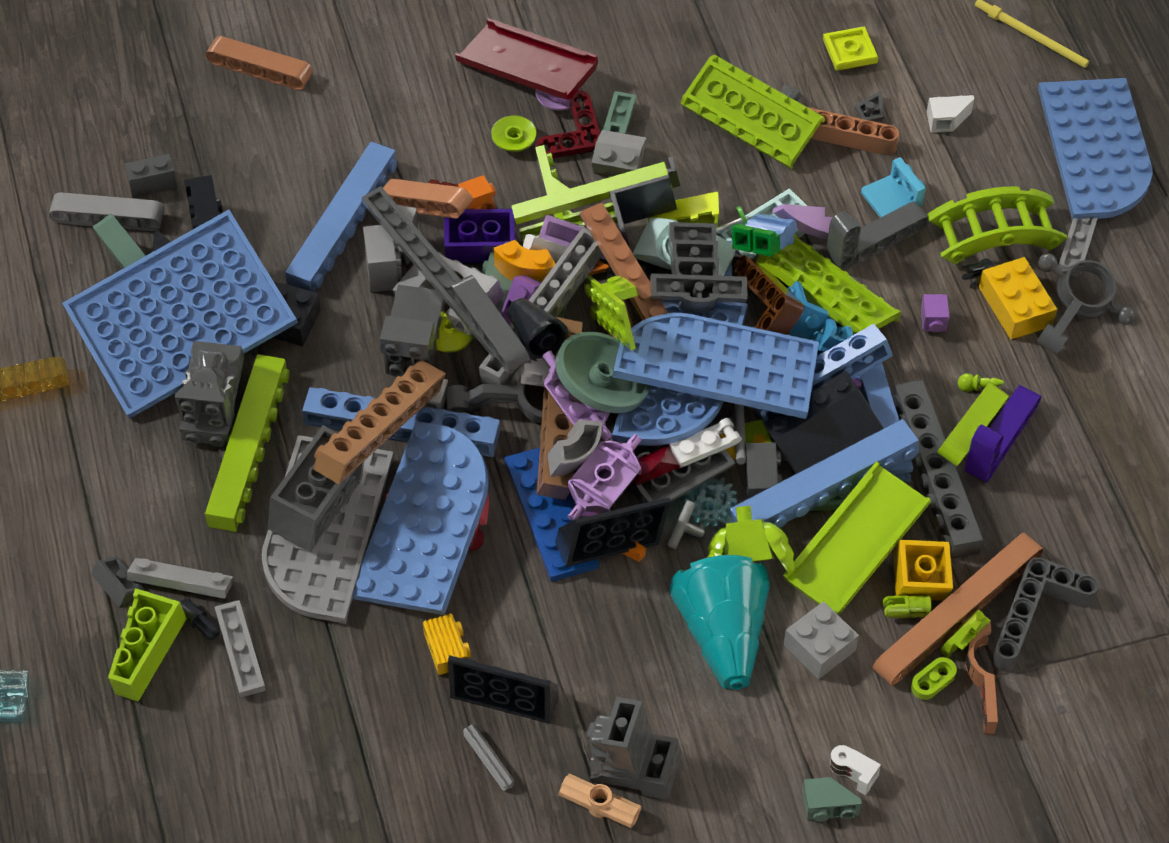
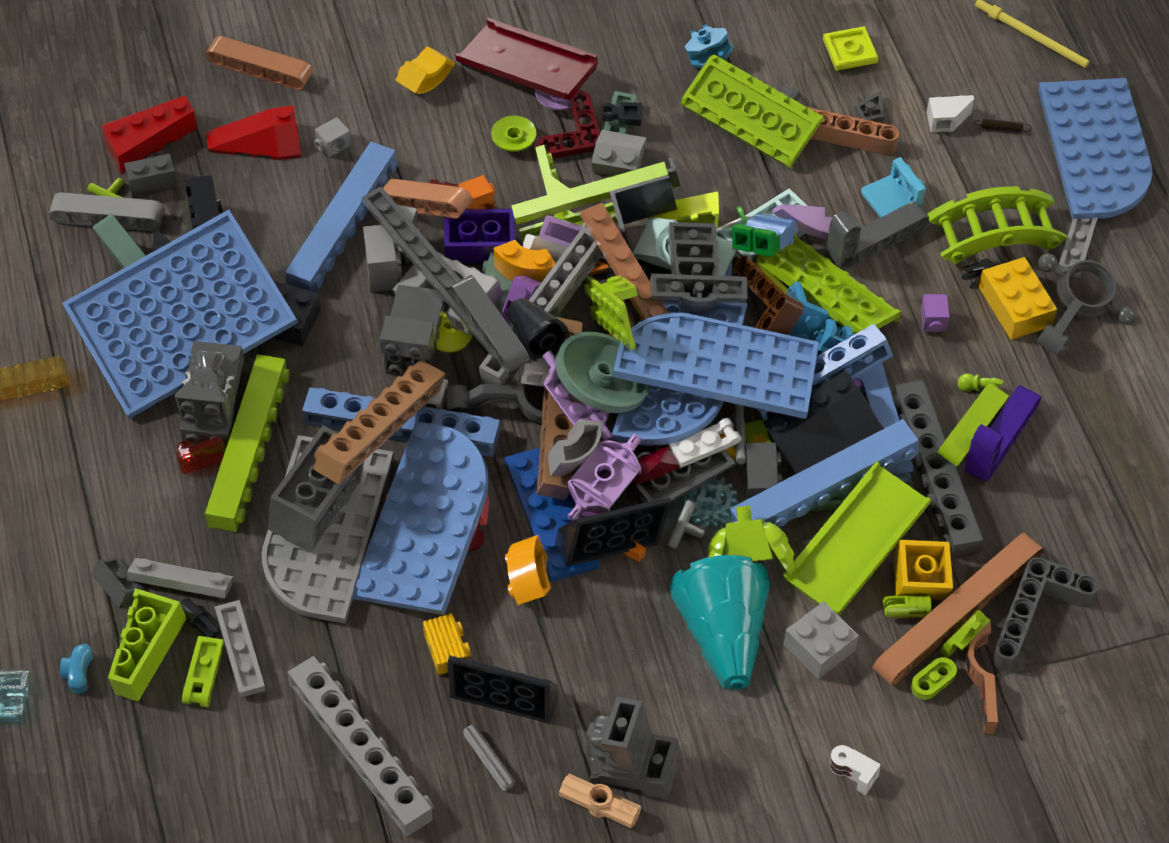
(76, 667): none -> dark azure piece
(110, 192): none -> lime piece
(148, 130): none -> red wedge
(199, 455): none -> clear red piece
(203, 670): none -> lime plate
(264, 133): none -> red wedge
(332, 137): none -> light grey brick
(406, 816): none -> light grey brick
(425, 71): none -> yellow brick
(527, 570): none -> light orange brick
(627, 113): none -> black plate
(706, 43): none -> dark azure hinge
(828, 799): sand green slope -> none
(1002, 125): none -> dark brown piece

